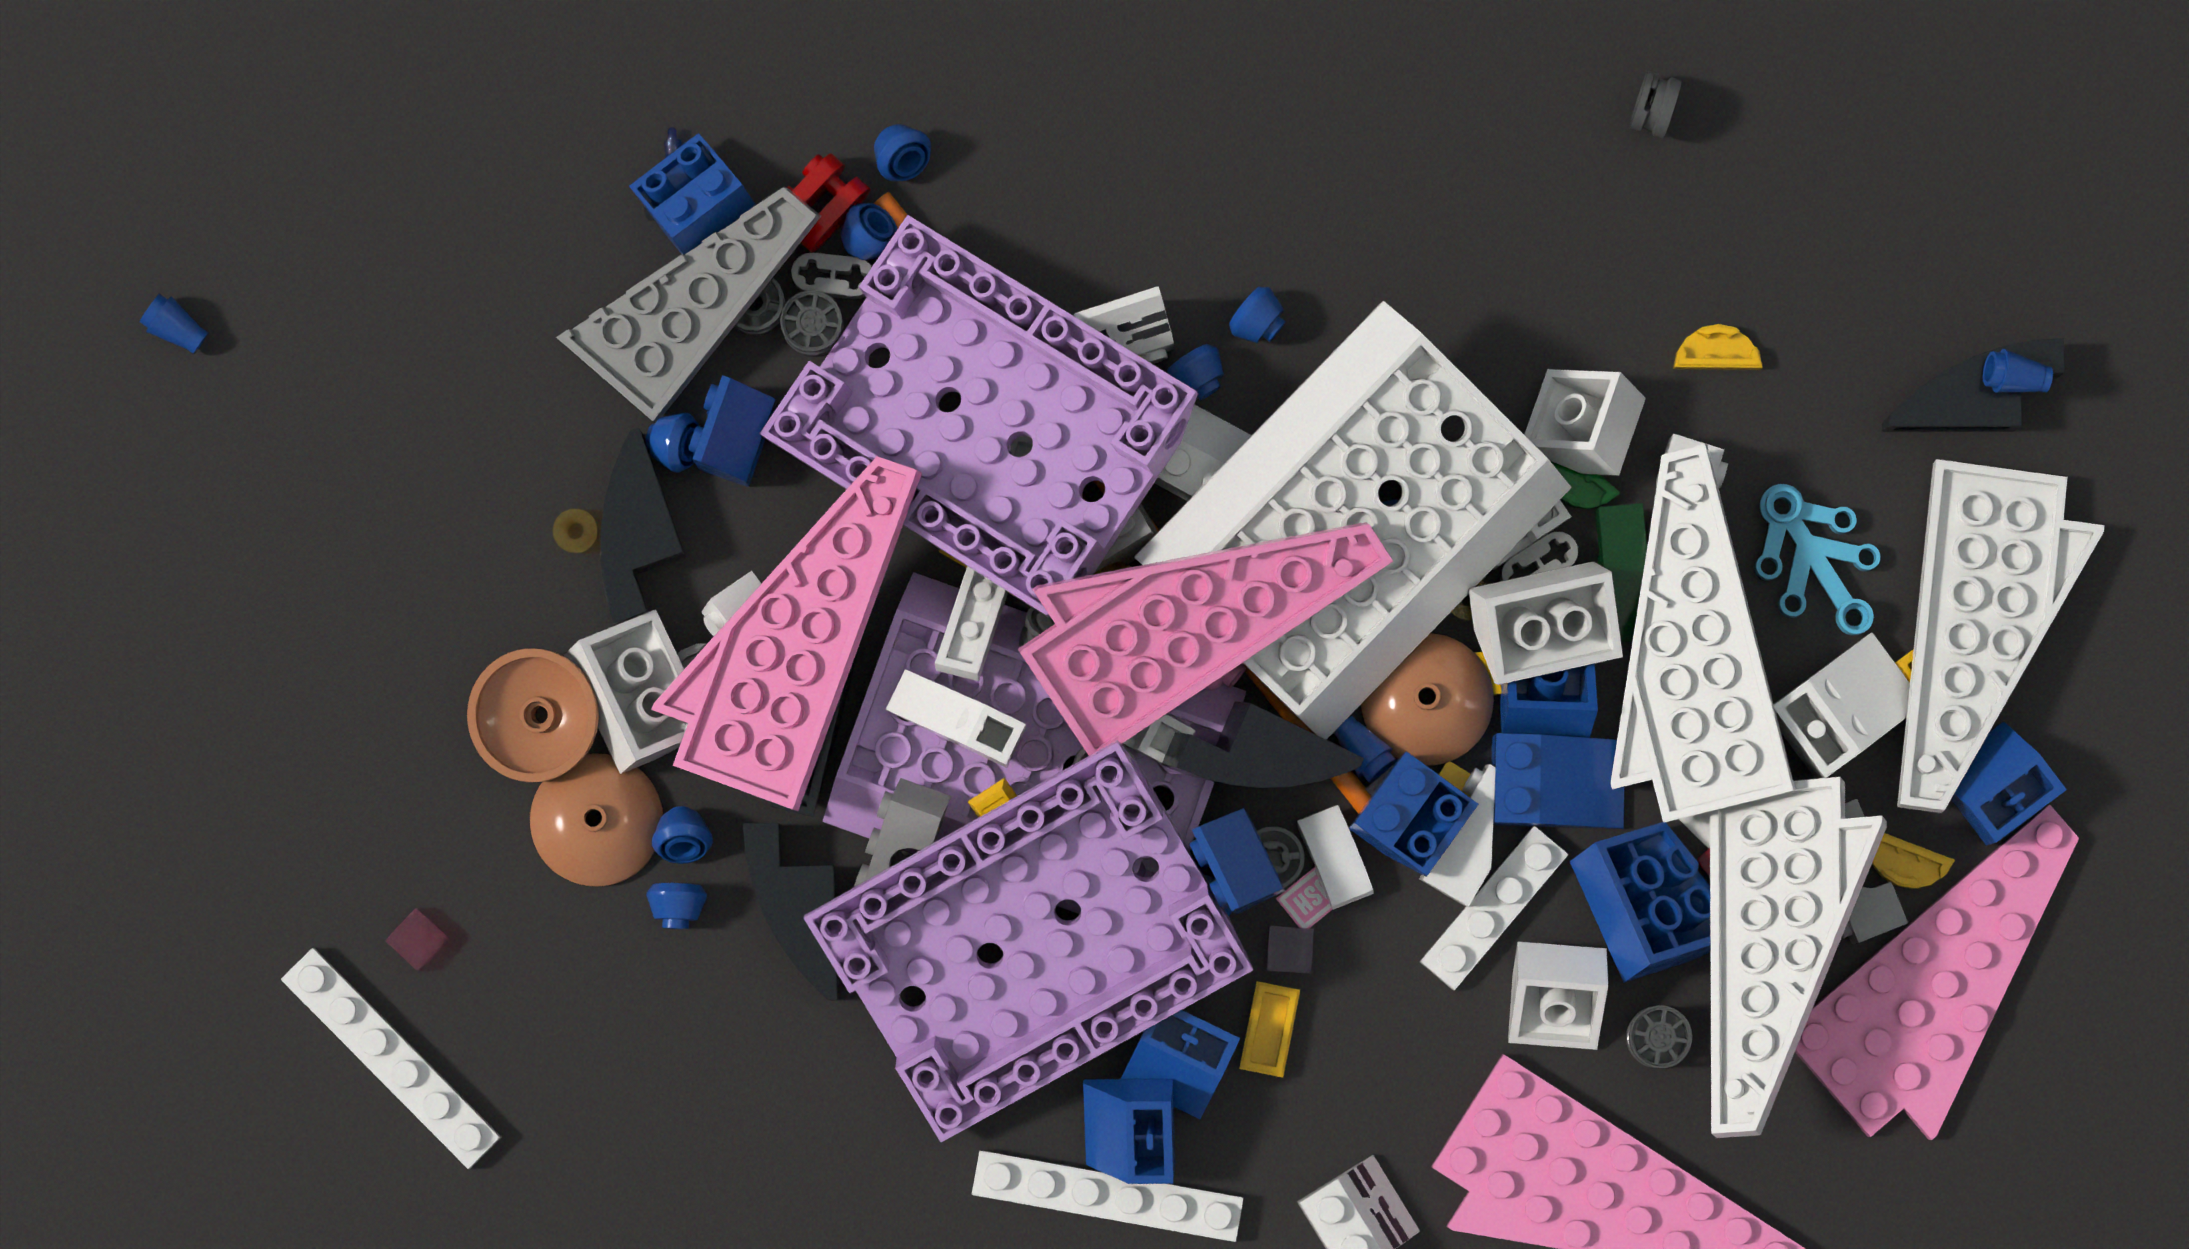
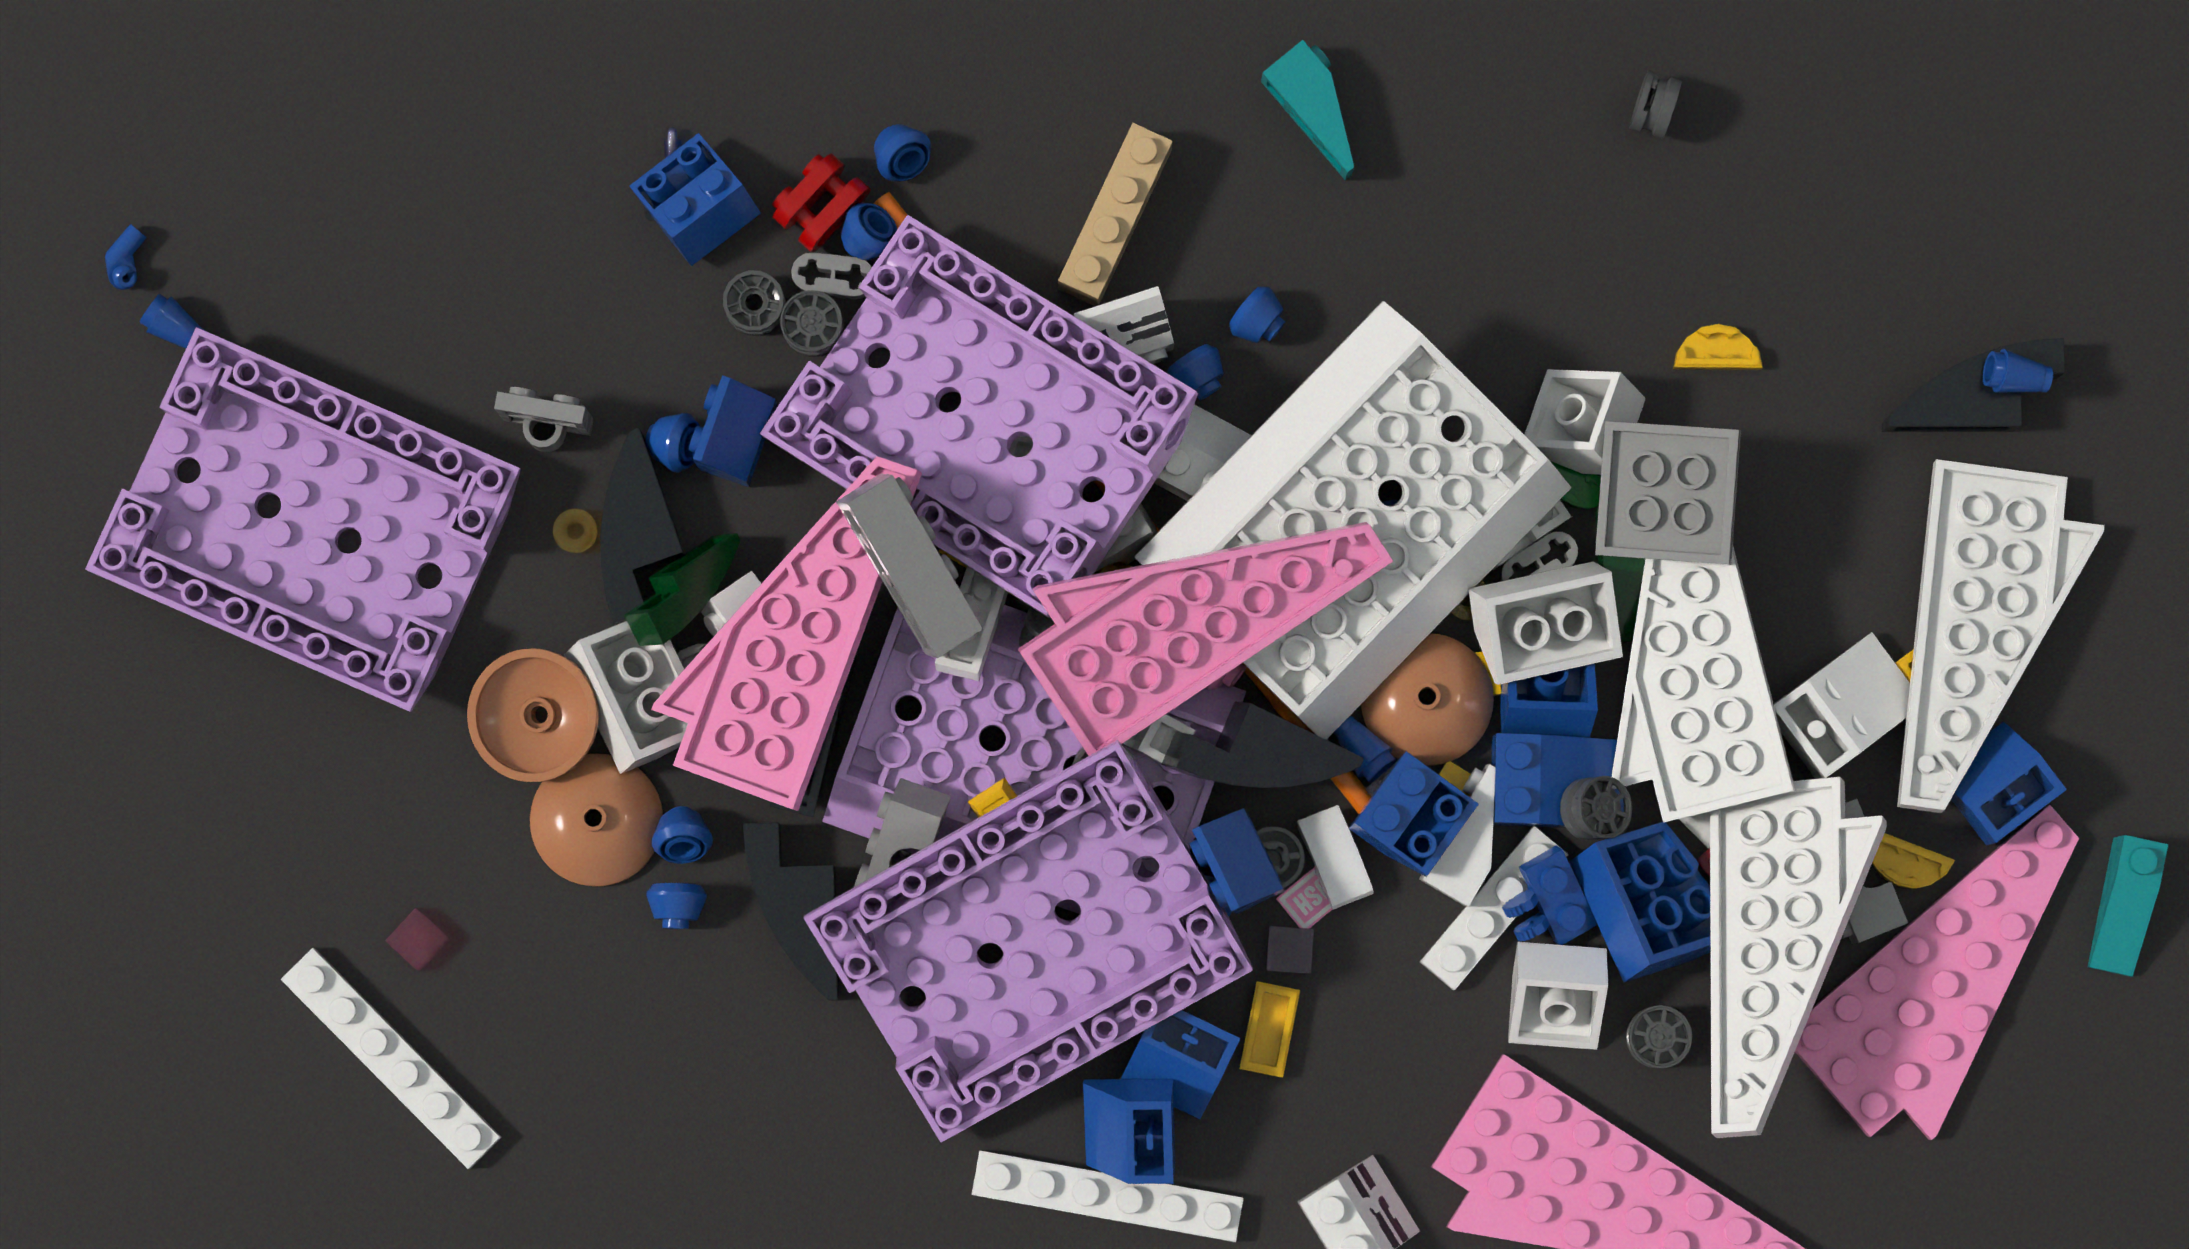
(120, 258): none -> blue arm
(334, 470): none -> lavender slope
(526, 408): none -> light grey plate
(679, 315): light grey wing -> none
(682, 590): none -> dark green slope
(910, 564): none -> light grey brick
(957, 718): white slope -> none
(1115, 215): none -> tan brick
(1308, 95): none -> teal slope
(1557, 896): none -> blue hinge
(1593, 808): none -> dark grey wheel
(1668, 492): none -> light grey plate
(1812, 553): medium azure plant -> none
(2126, 903): none -> teal slope

